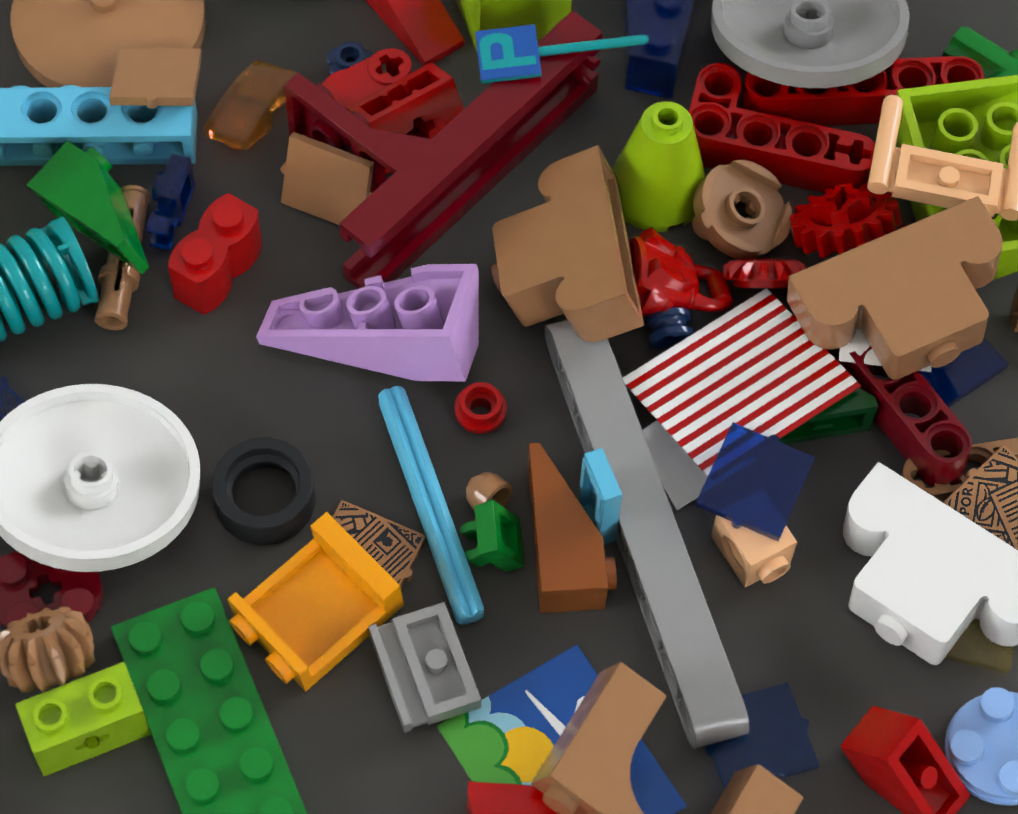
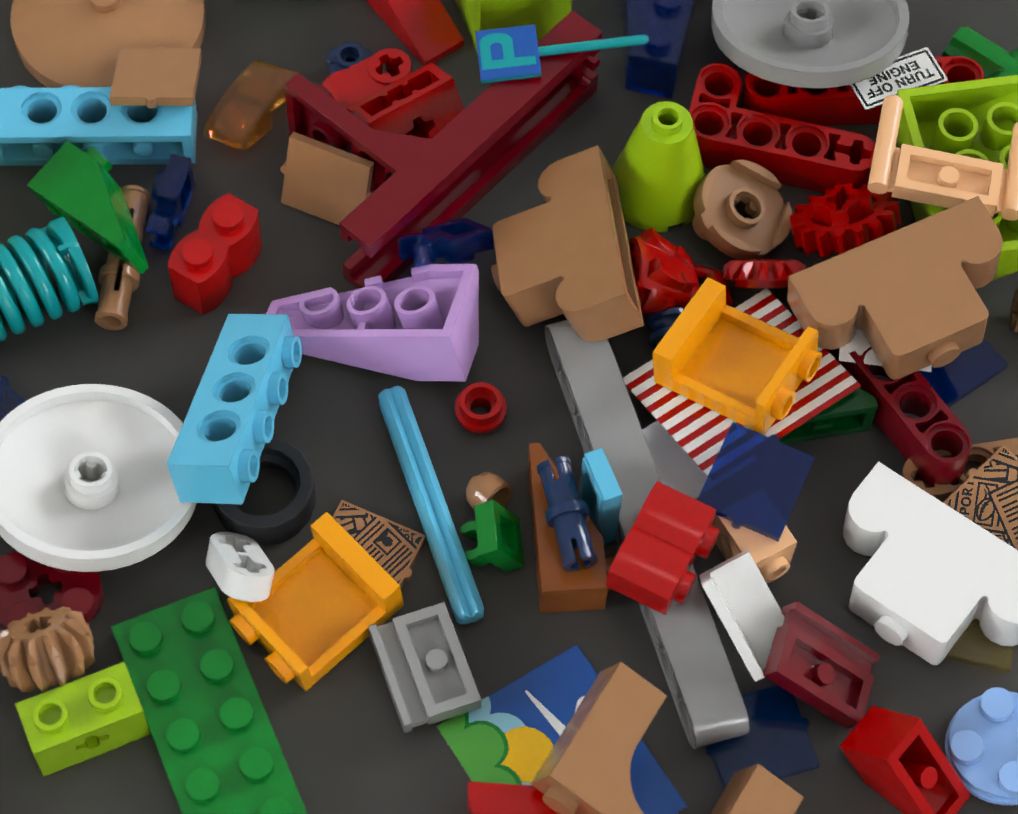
(234, 409): none -> medium azure brick
(239, 566): none -> white beam
(453, 240): none -> clear blue plate
(567, 514): none -> dark blue pin
(662, 548): none -> red brick
(734, 360): none -> light orange panel
(744, 608): none -> white panel
(821, 665): none -> dark red plate
(907, 71): none -> white sticker

